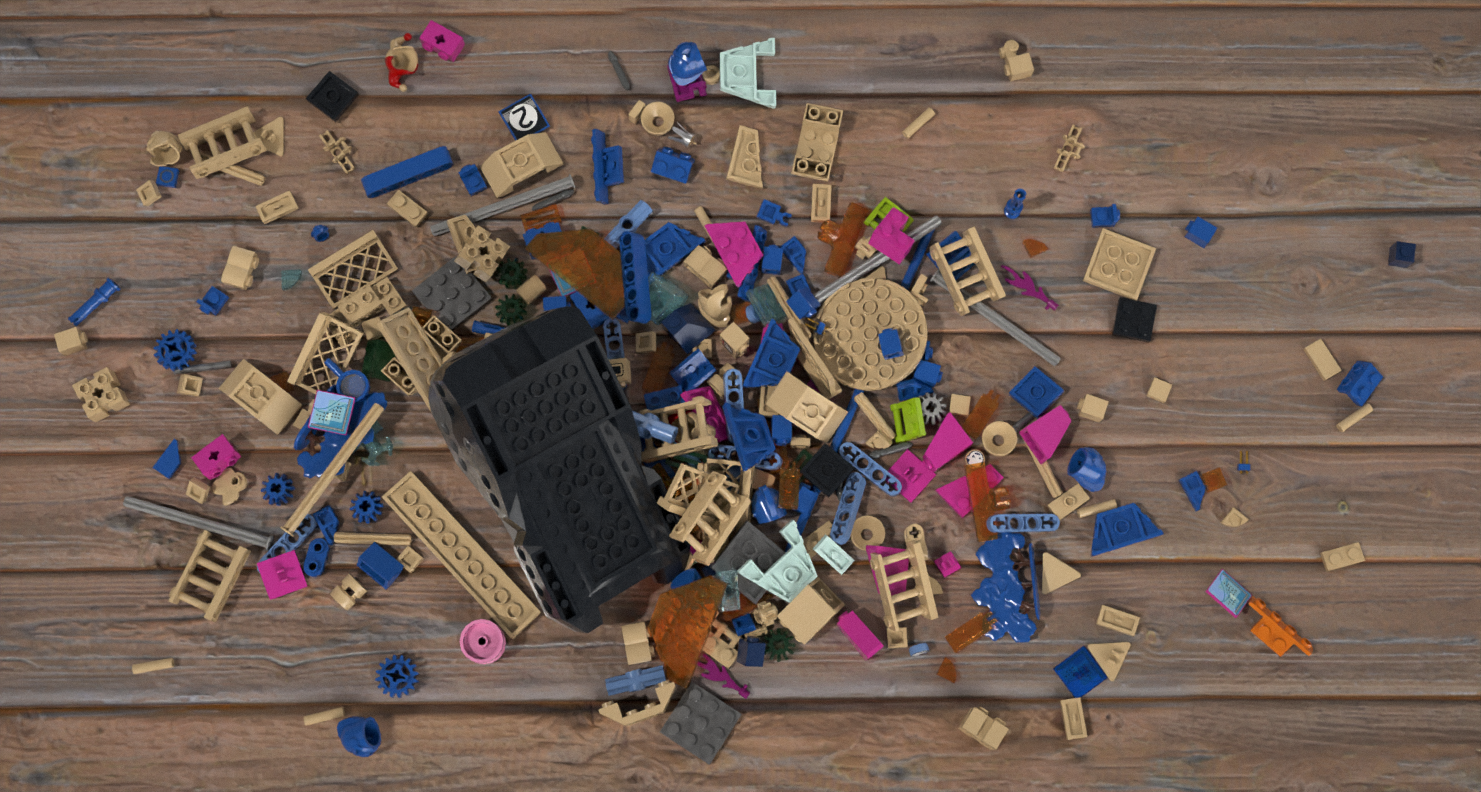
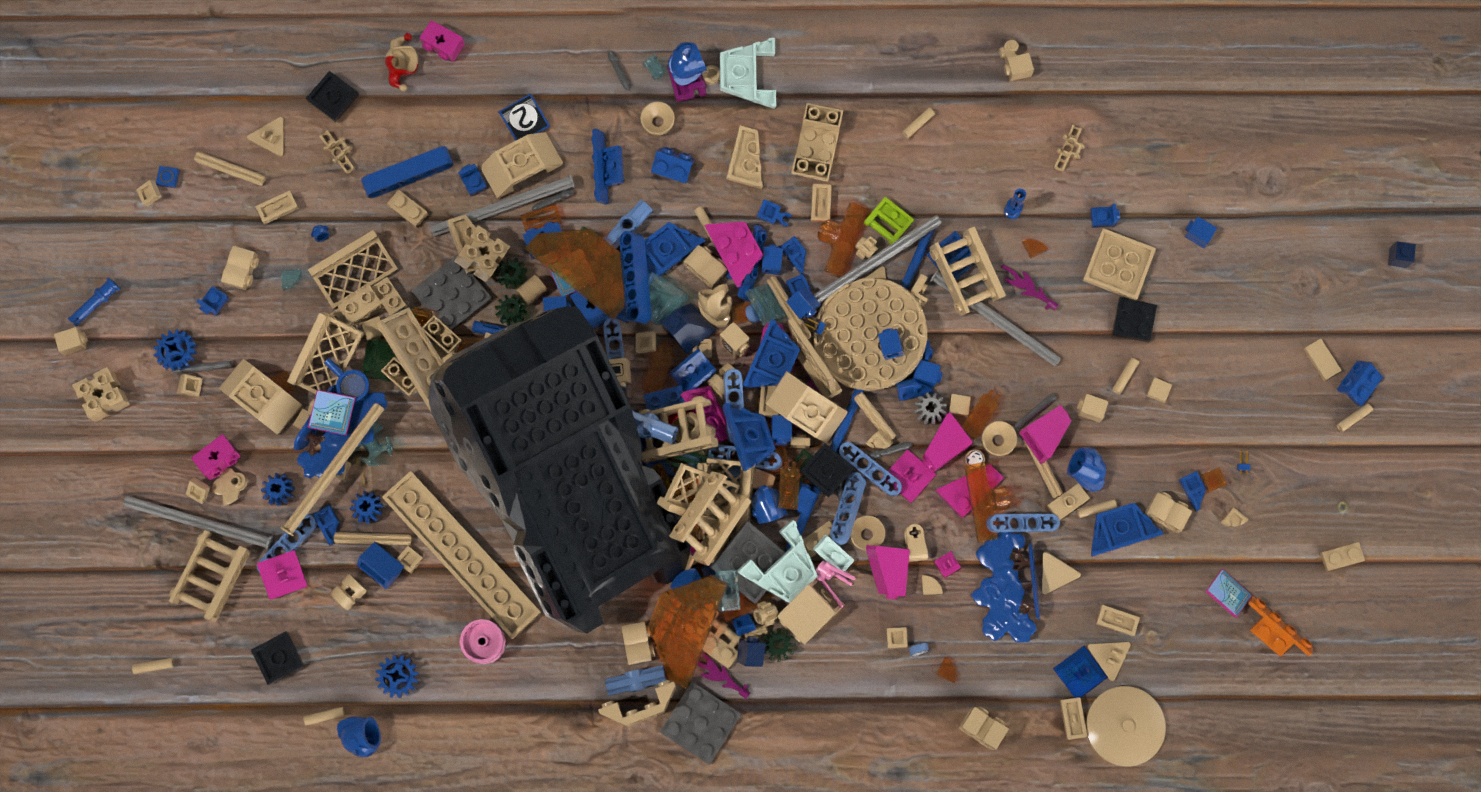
(164, 148): tan helmet -> none
(169, 460): blue tile -> none
(210, 131): tan fence -> none
(277, 658): none -> black plate
(317, 557): blue plate -> none
(635, 113): tan tile -> none
(654, 67): none -> clear light blue bush
(687, 137): flat silver piece -> none
(827, 571): none -> bright pink plant
(859, 634): dark pink slope -> none
(889, 236): dark pink brick -> none
(912, 419): lime plate -> none
(922, 589): tan fence -> none
(970, 631): clear orange hinge -> none
(1036, 392): blue tile -> none
(1125, 376): none -> tan piece
(1125, 726): none -> tan dish
(1168, 512): none -> tan brick

